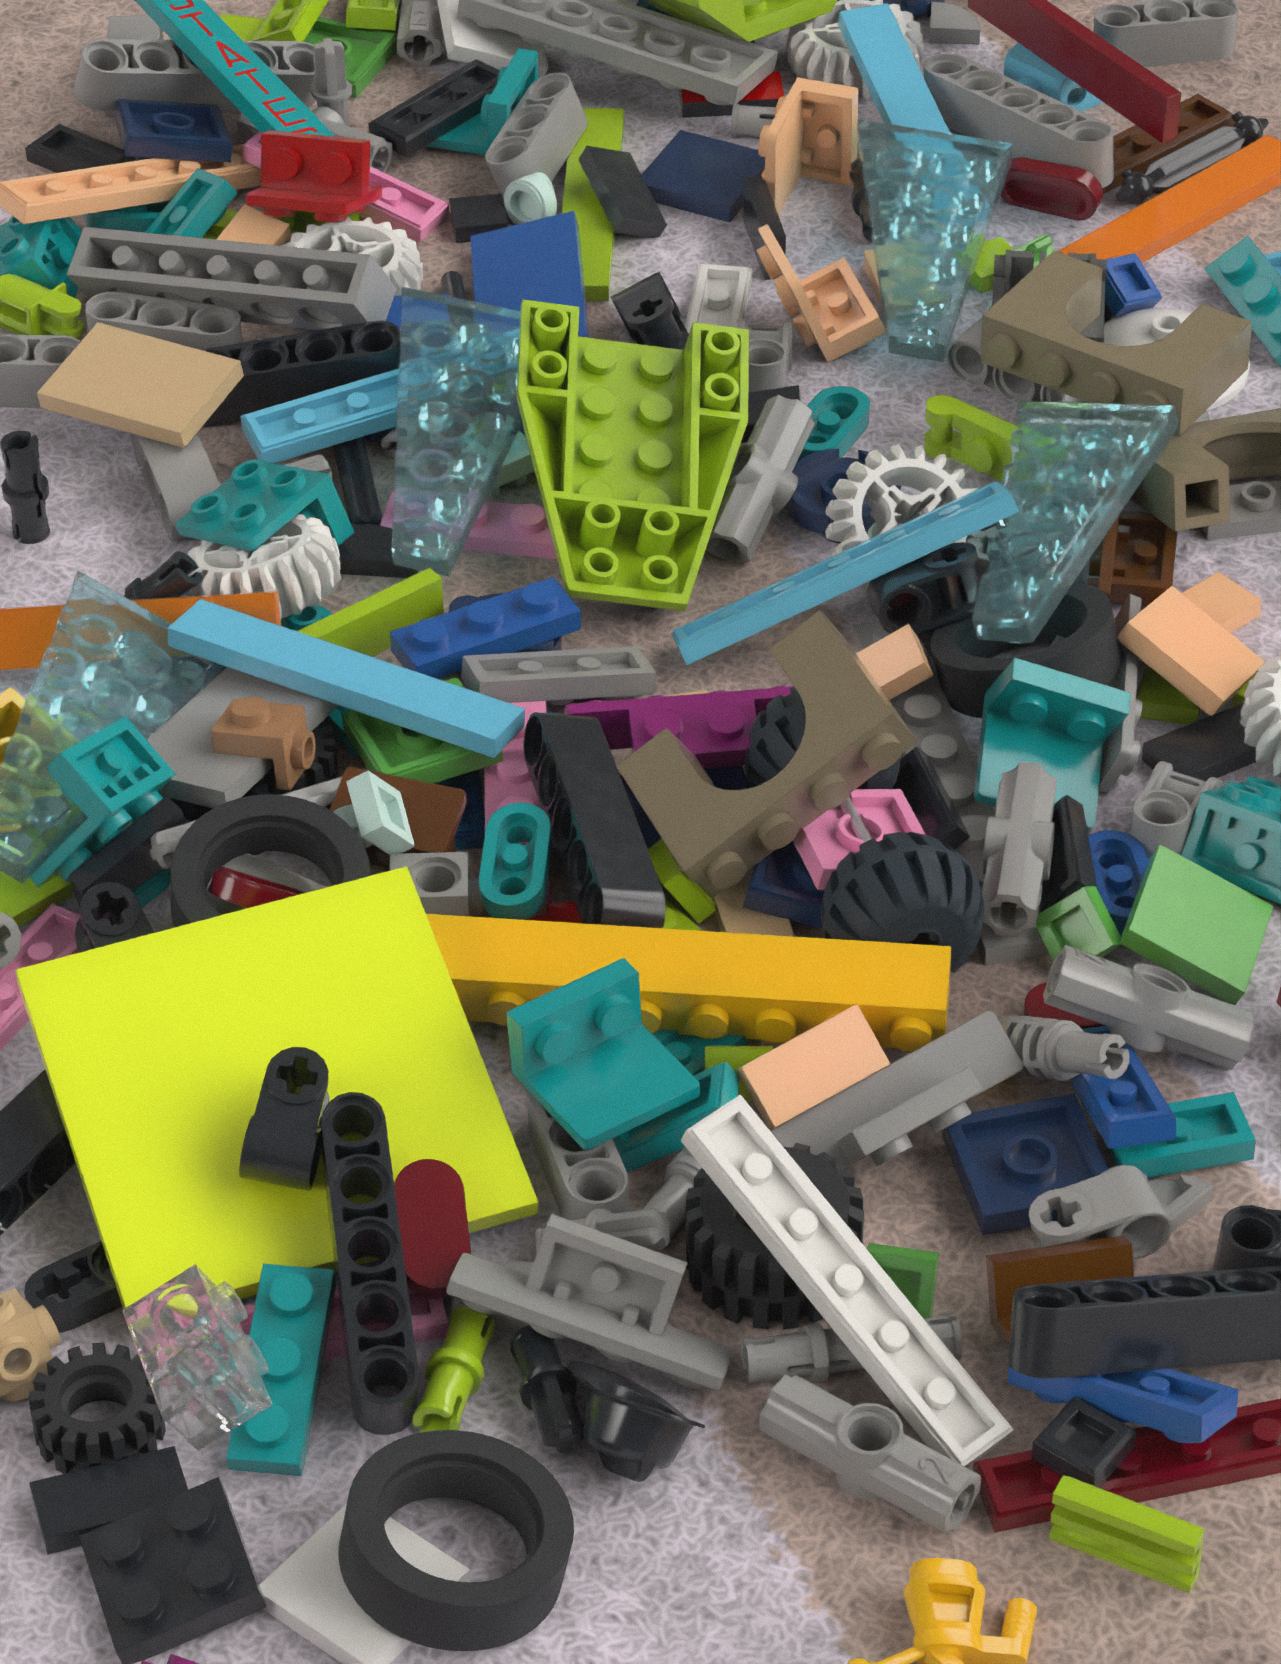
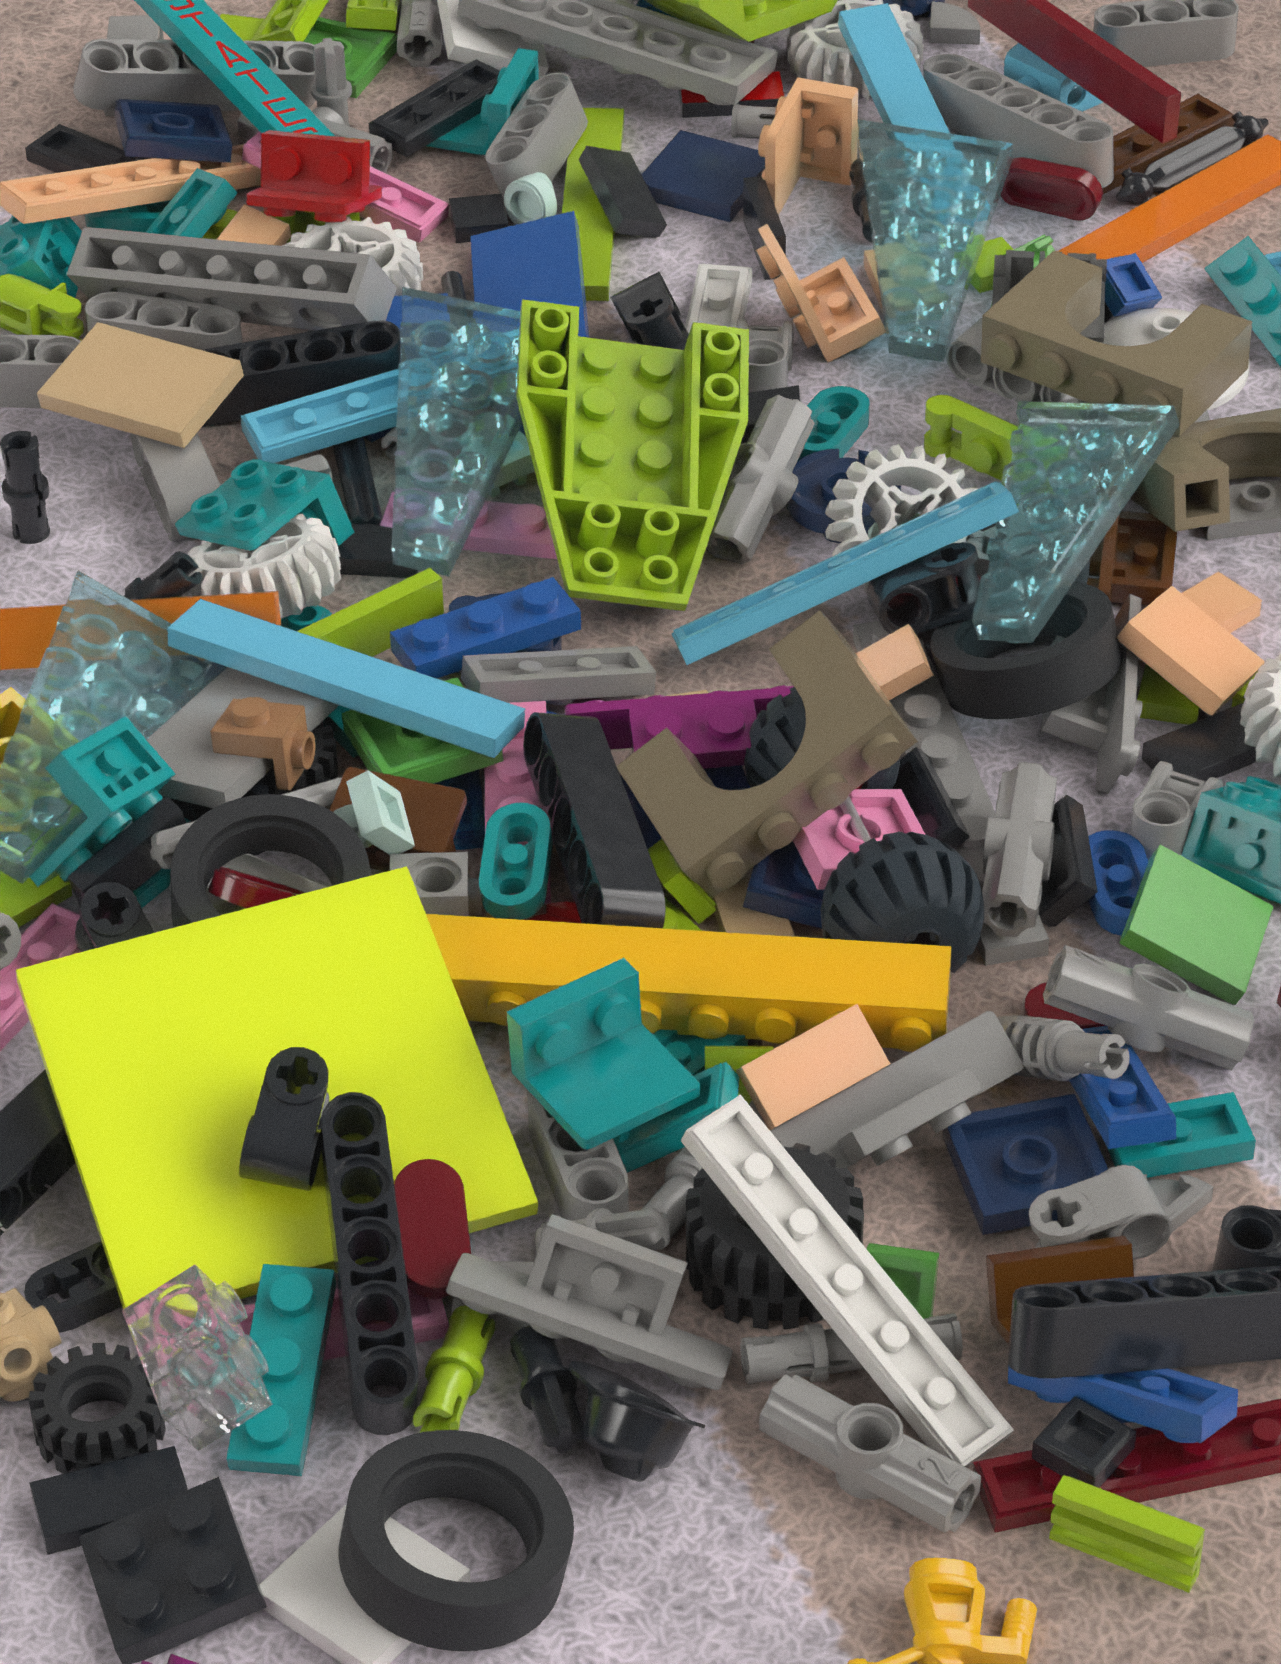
(1047, 721): teal bracket -> none
(1079, 923): bright green tile -> none

